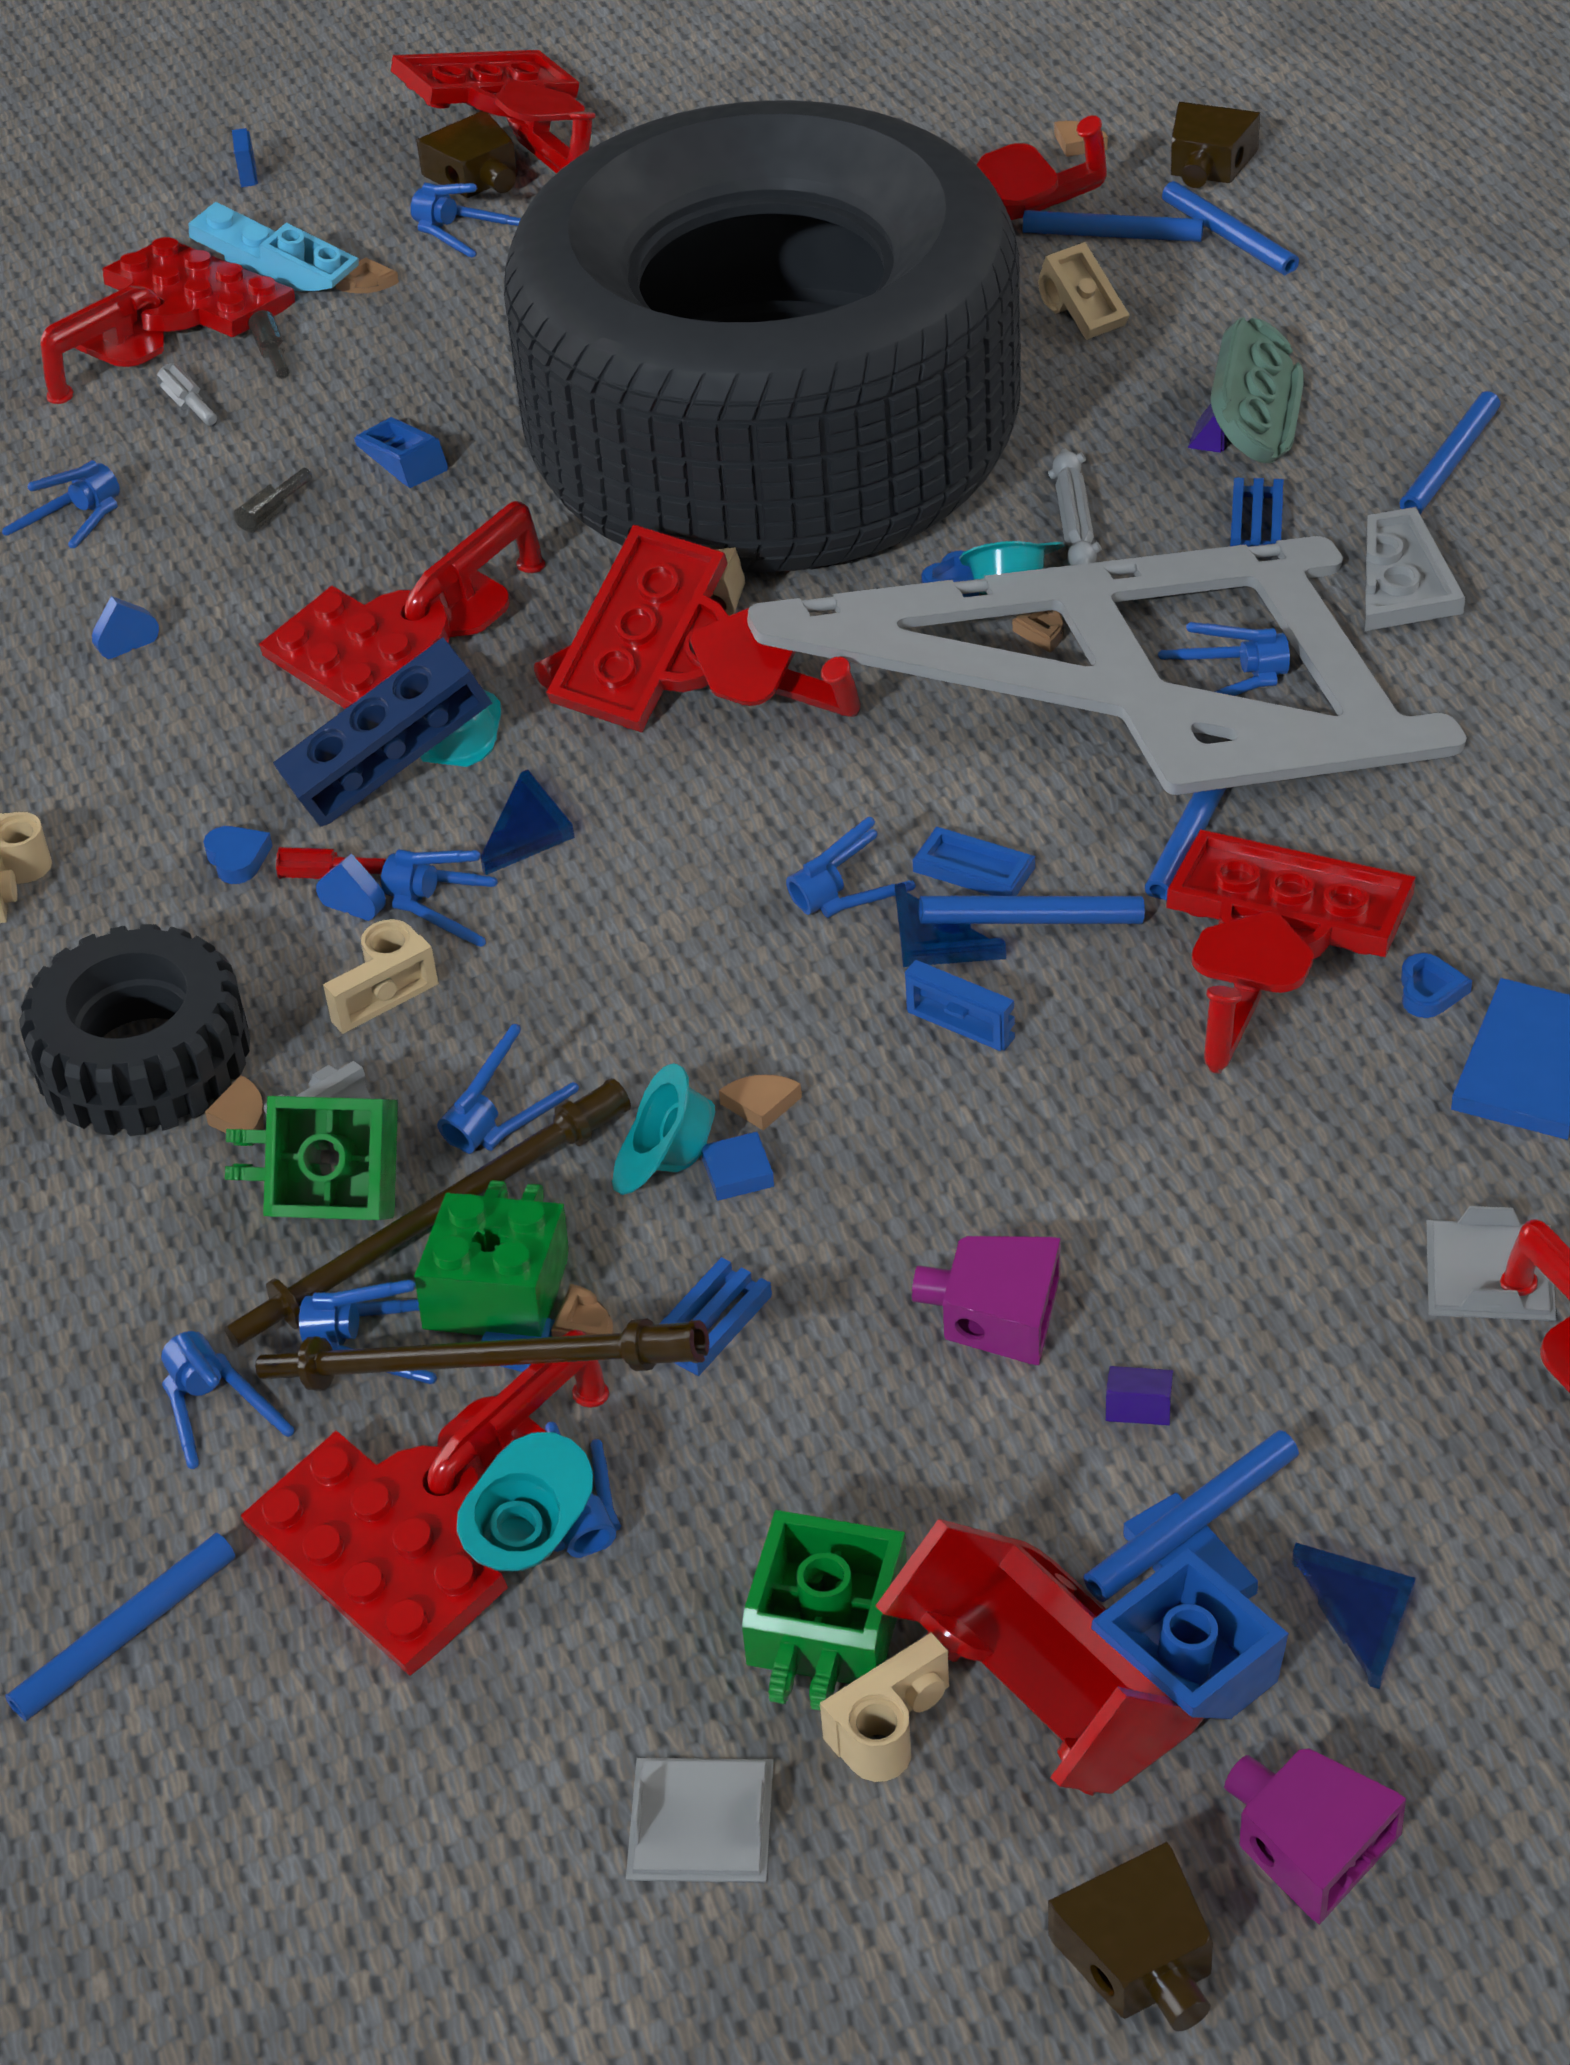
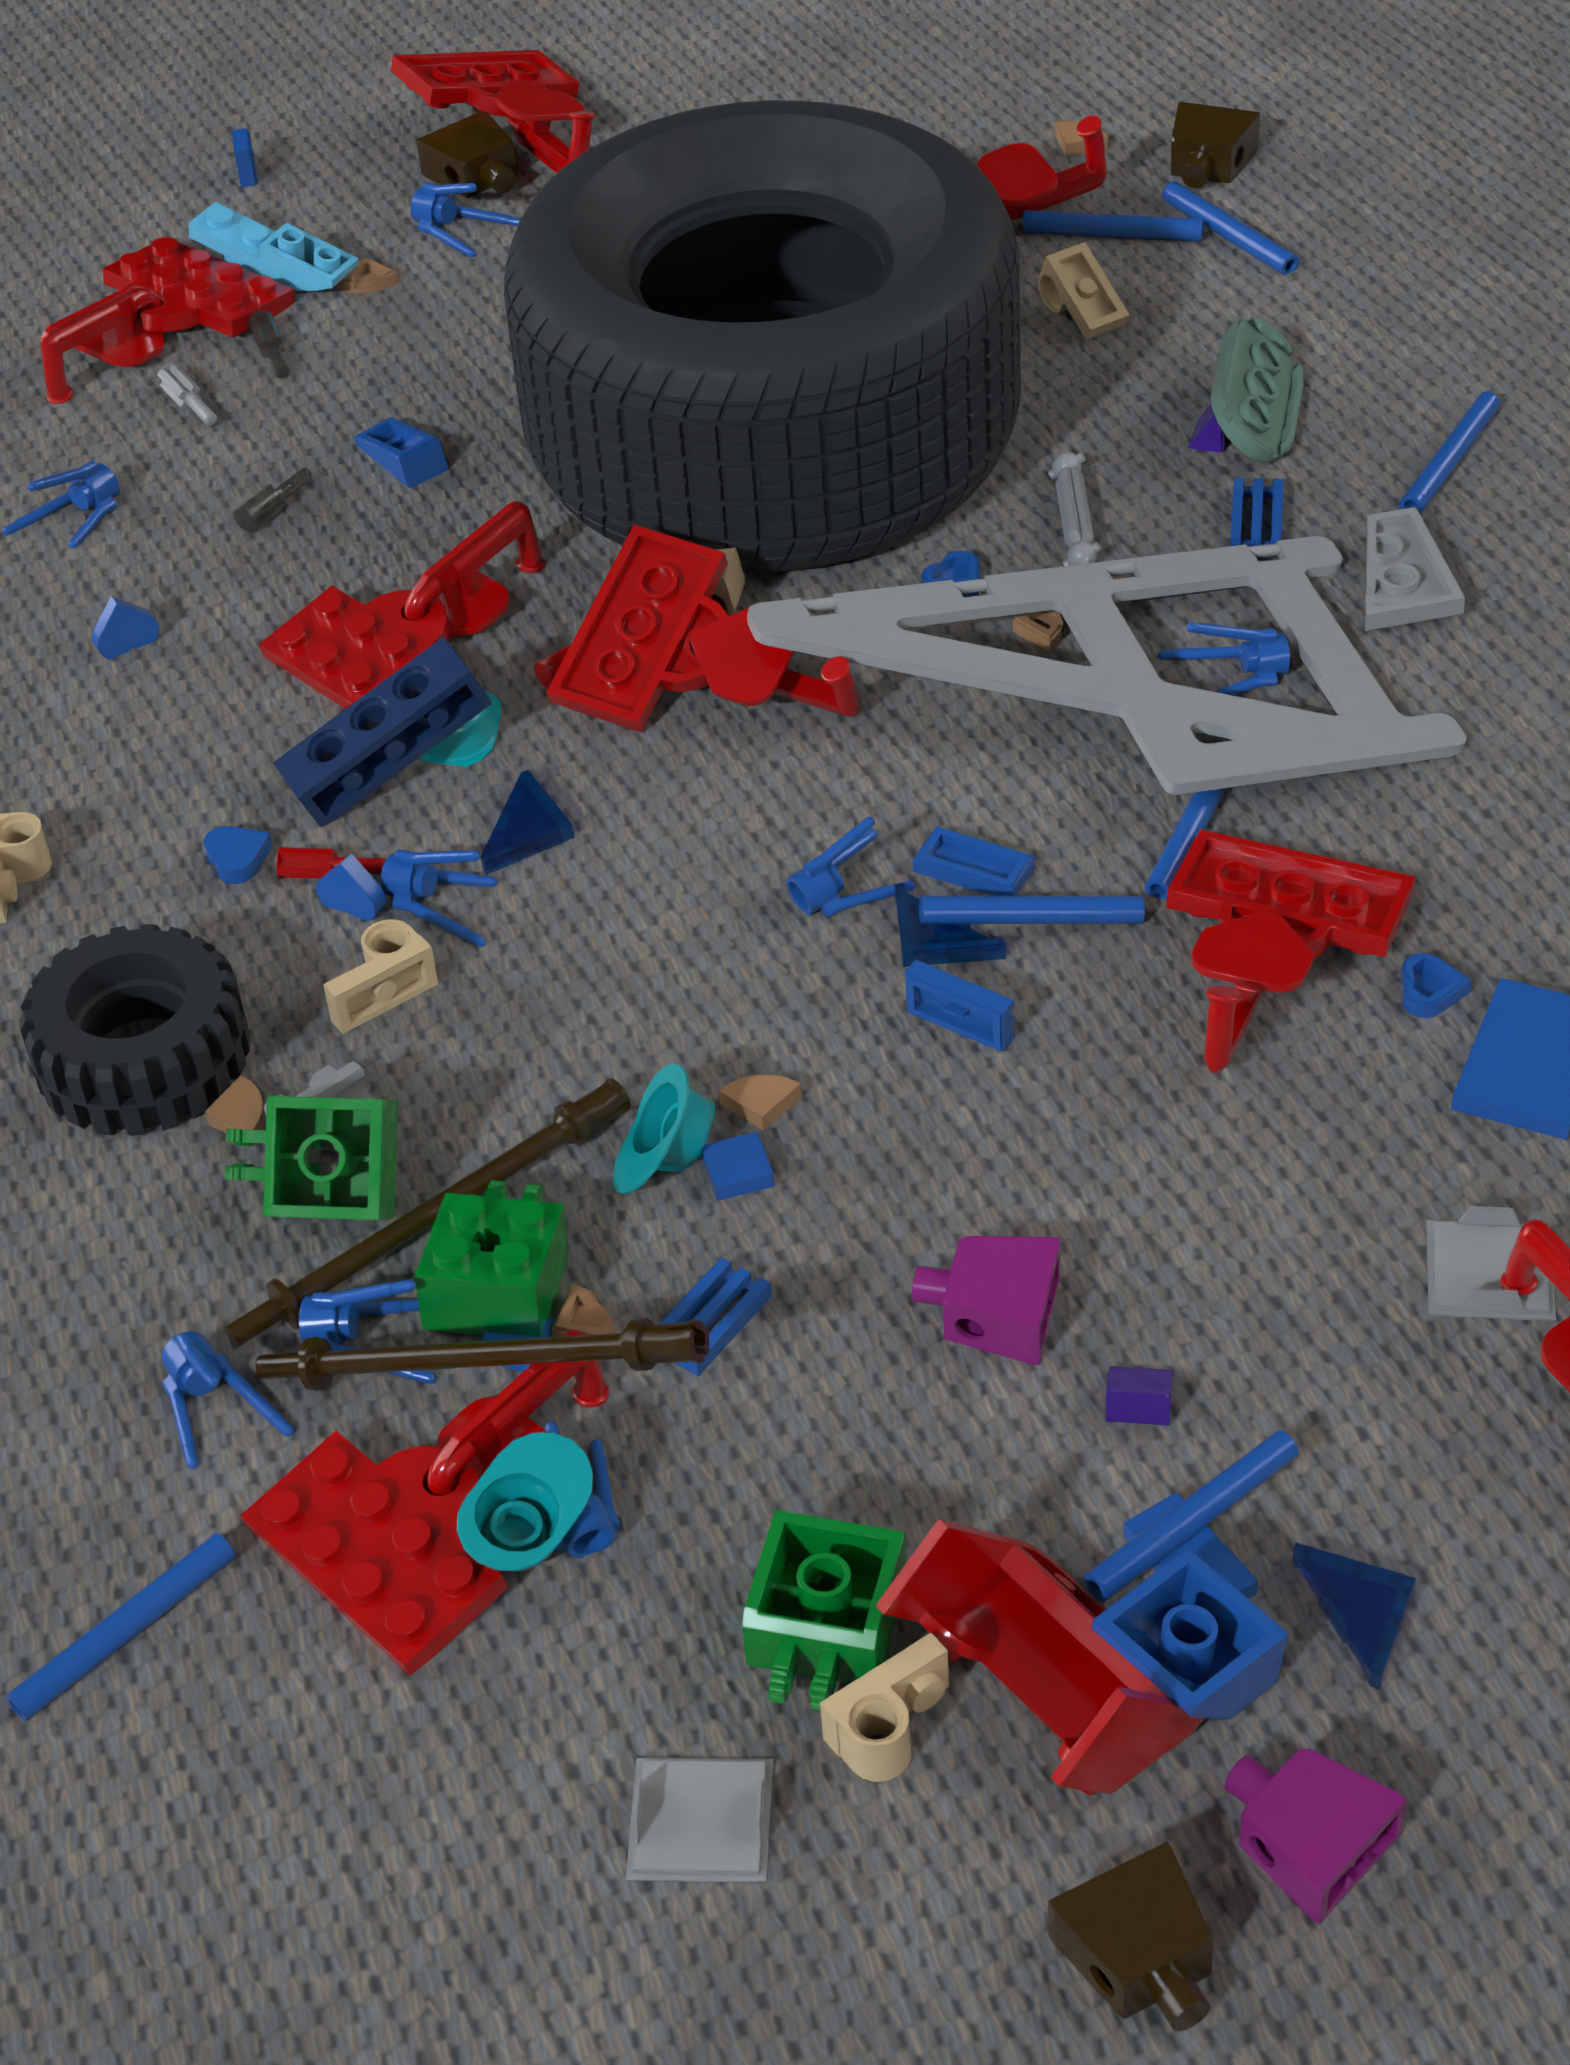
(474, 1115): blue plant -> none
(1006, 557): teal piece -> none

